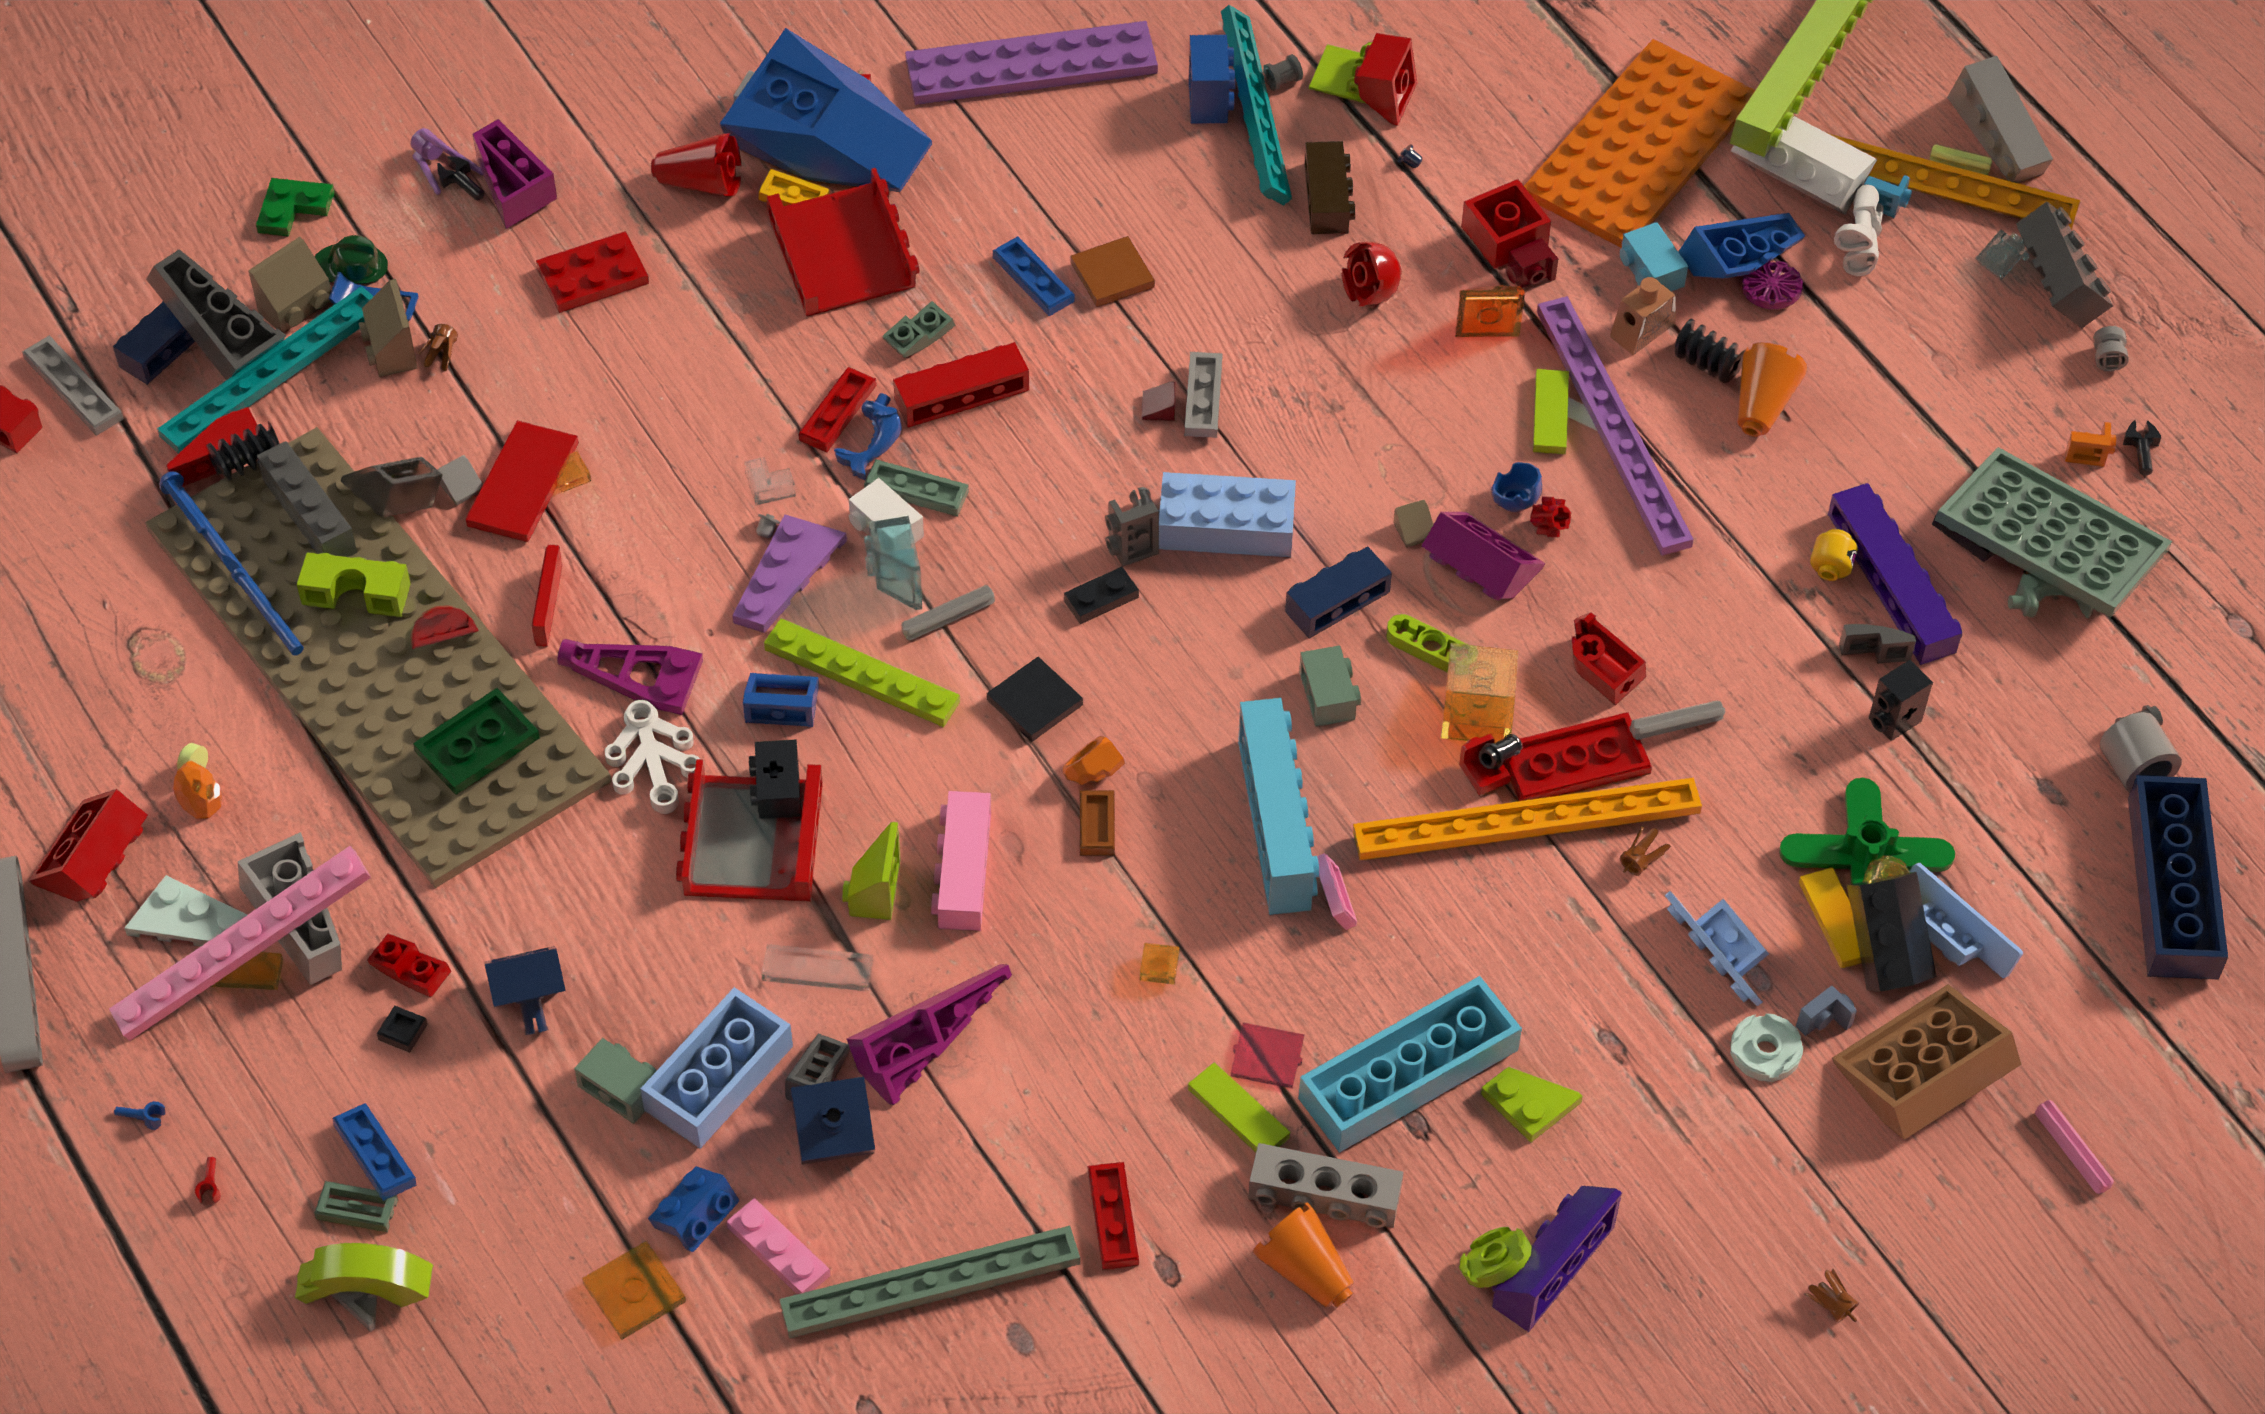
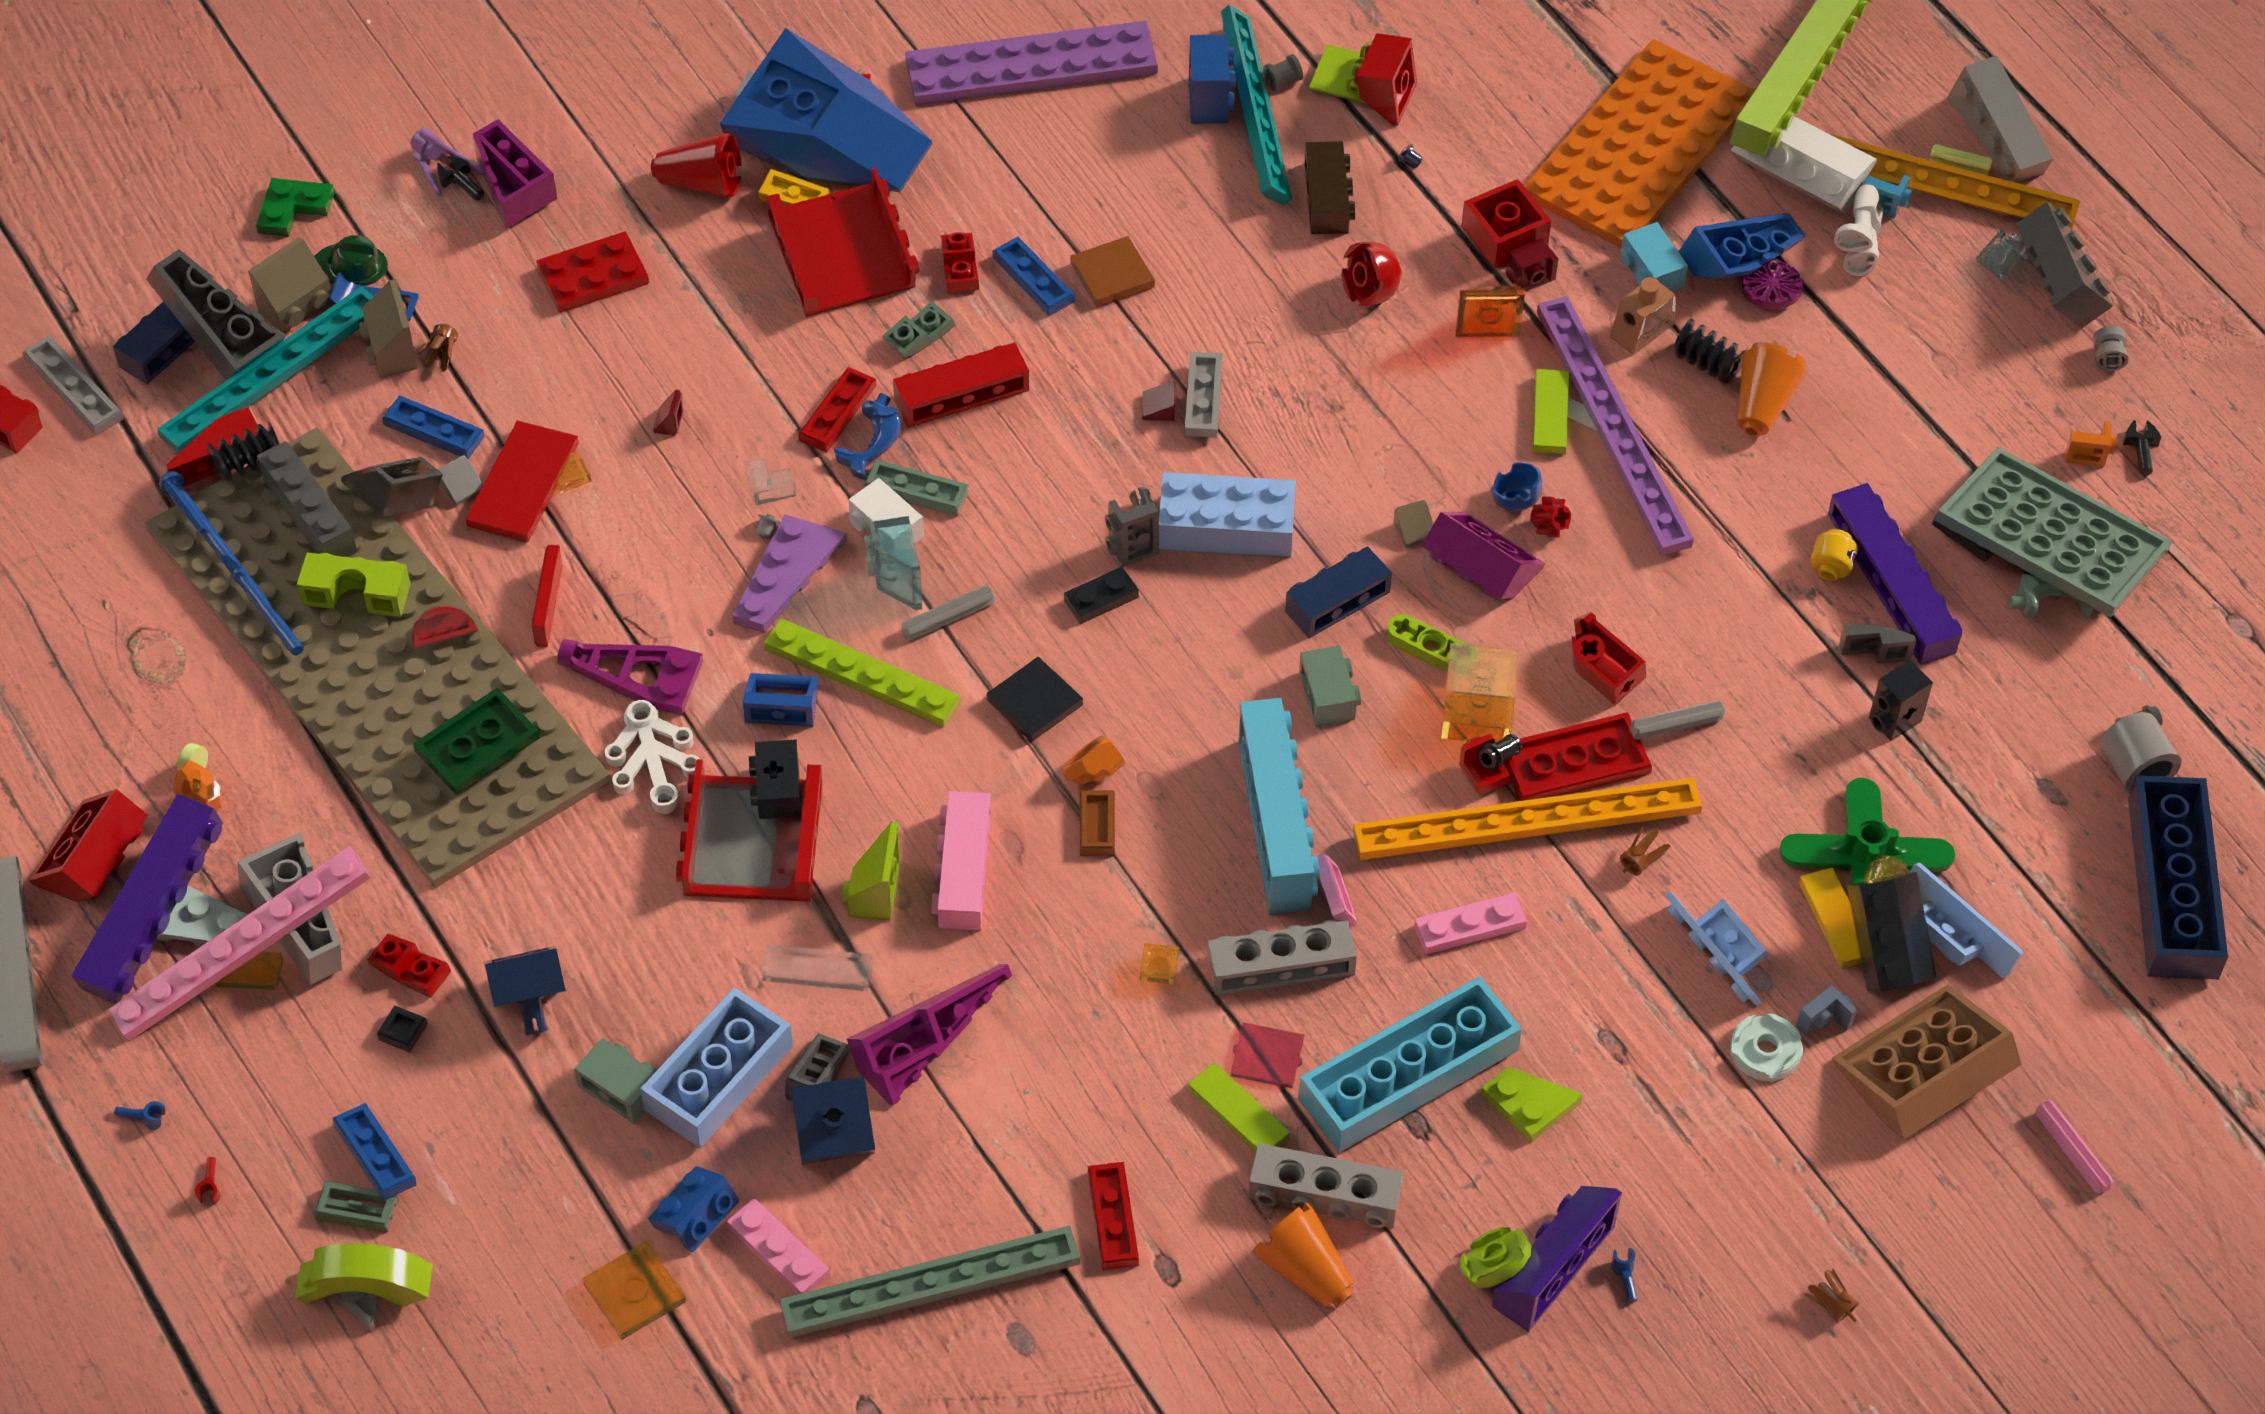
(148, 899): none -> dark purple brick
(433, 427): none -> blue tile
(669, 415): none -> dark red slope
(959, 262): none -> red slope
(1269, 970): none -> light grey brick
(1470, 923): none -> bright pink plate
(1625, 1270): none -> blue hand

